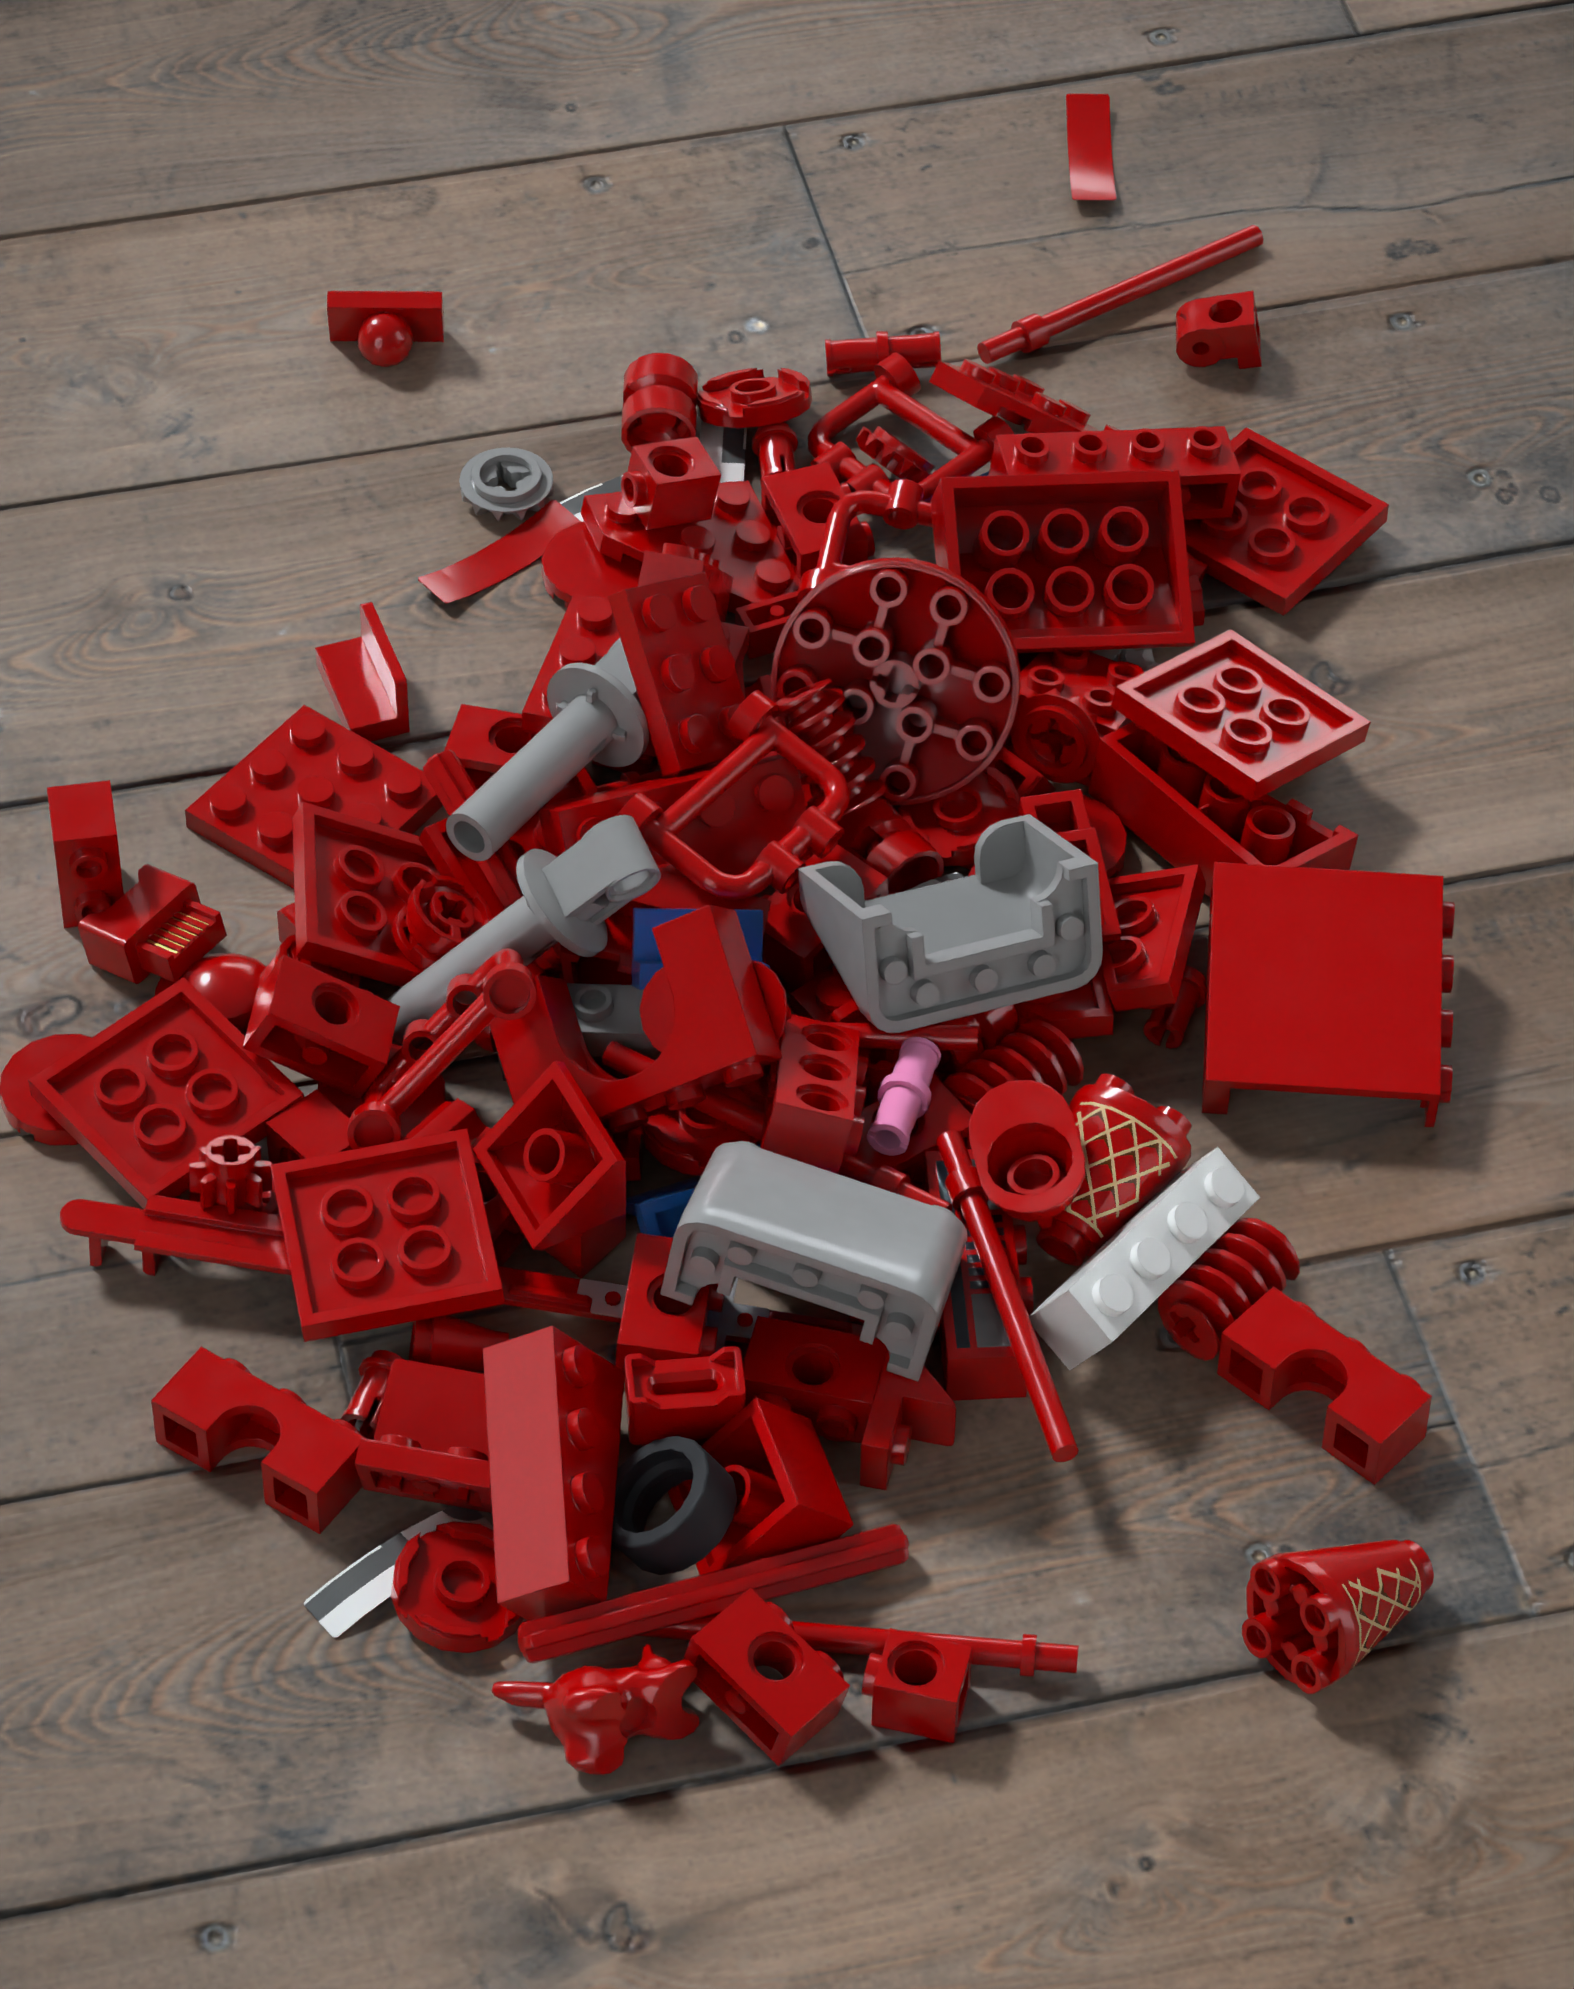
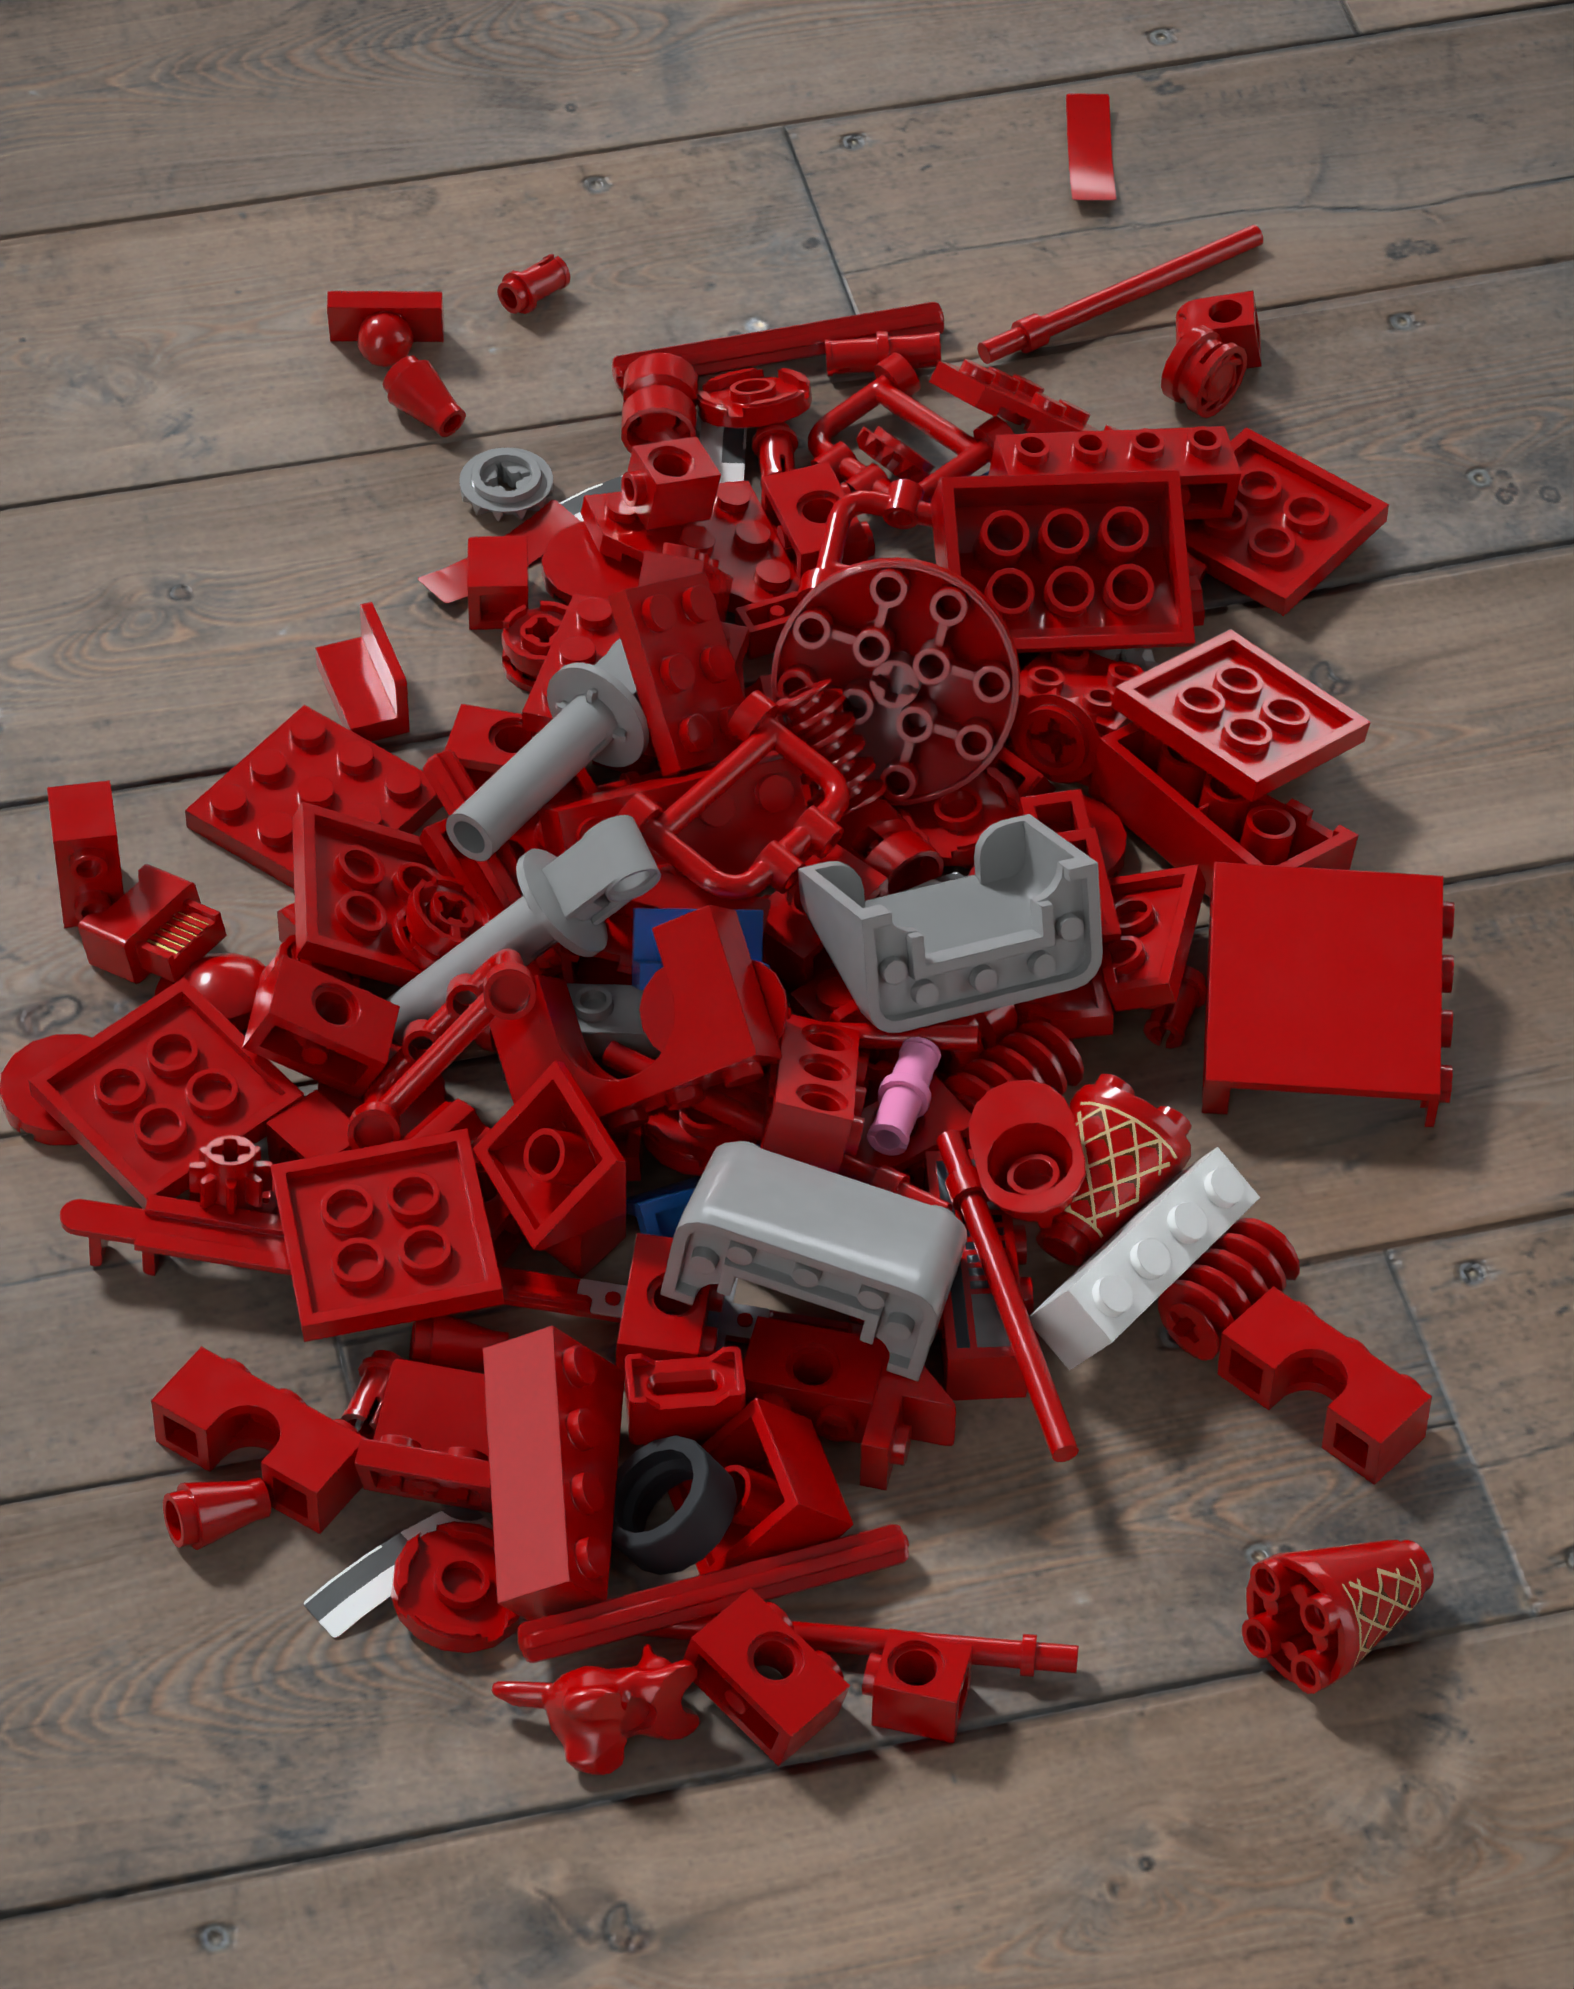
(211, 1510): none -> red cone
(421, 393): none -> red cone
(496, 579): none -> red panel
(523, 289): none -> red pin
(528, 639): none -> red wheel
(791, 341): none -> red axle
(1203, 371): none -> red wheel

